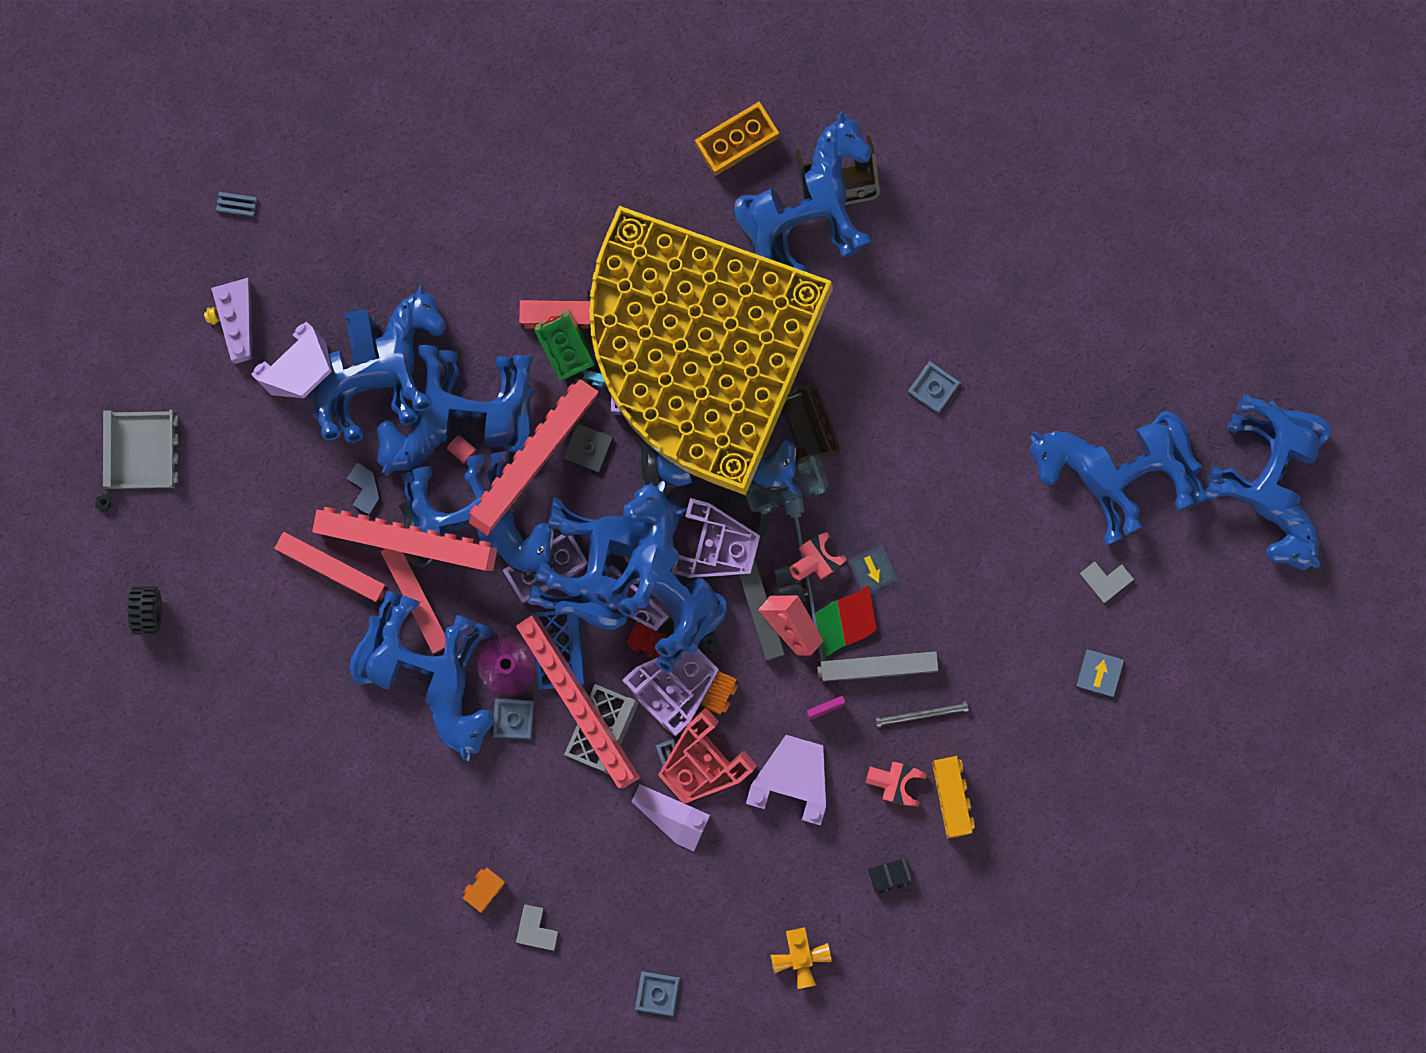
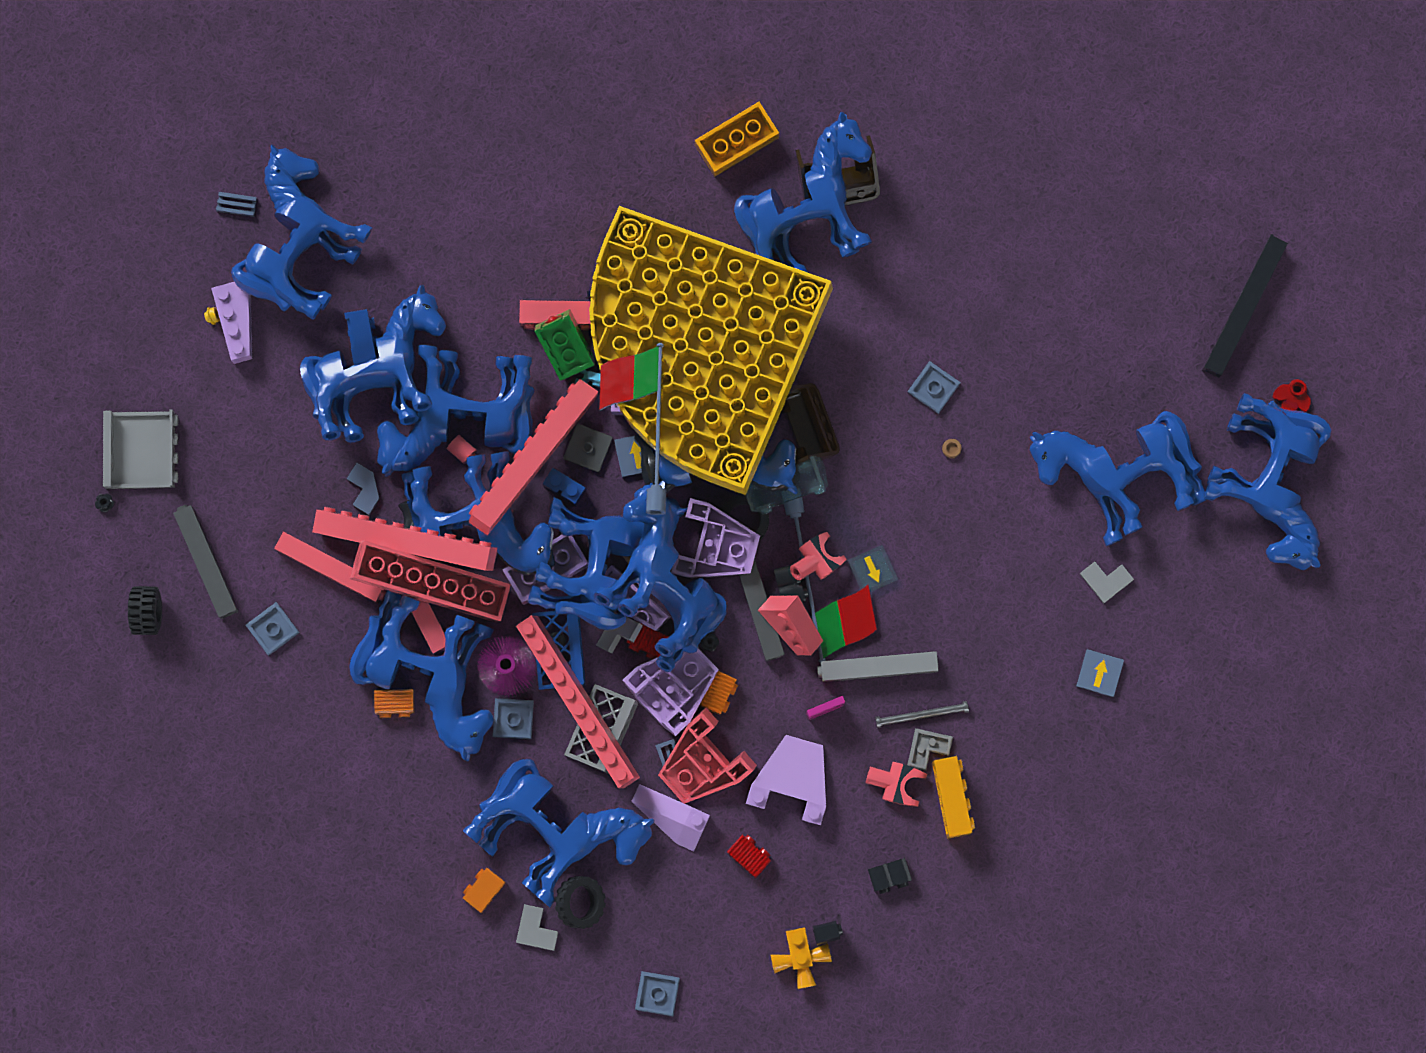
(205, 561): none -> dark grey brick
(270, 273): none -> blue animal
(272, 628): none -> sand blue tile
(298, 368): lavender wedge -> none
(394, 702): none -> orange brick
(430, 581): none -> coral brick
(517, 799): none -> blue animal
(571, 490): none -> blue piece
(596, 899): none -> black tyre
(610, 638): none -> light grey tile
(629, 456): none -> sand blue tile
(630, 380): none -> flag
(749, 855): none -> red brick
(827, 932): none -> black brick
(927, 742): none -> light grey tile
(951, 448): none -> medium nougat tile
(1245, 306): none -> black tile
(1290, 399): none -> red plate

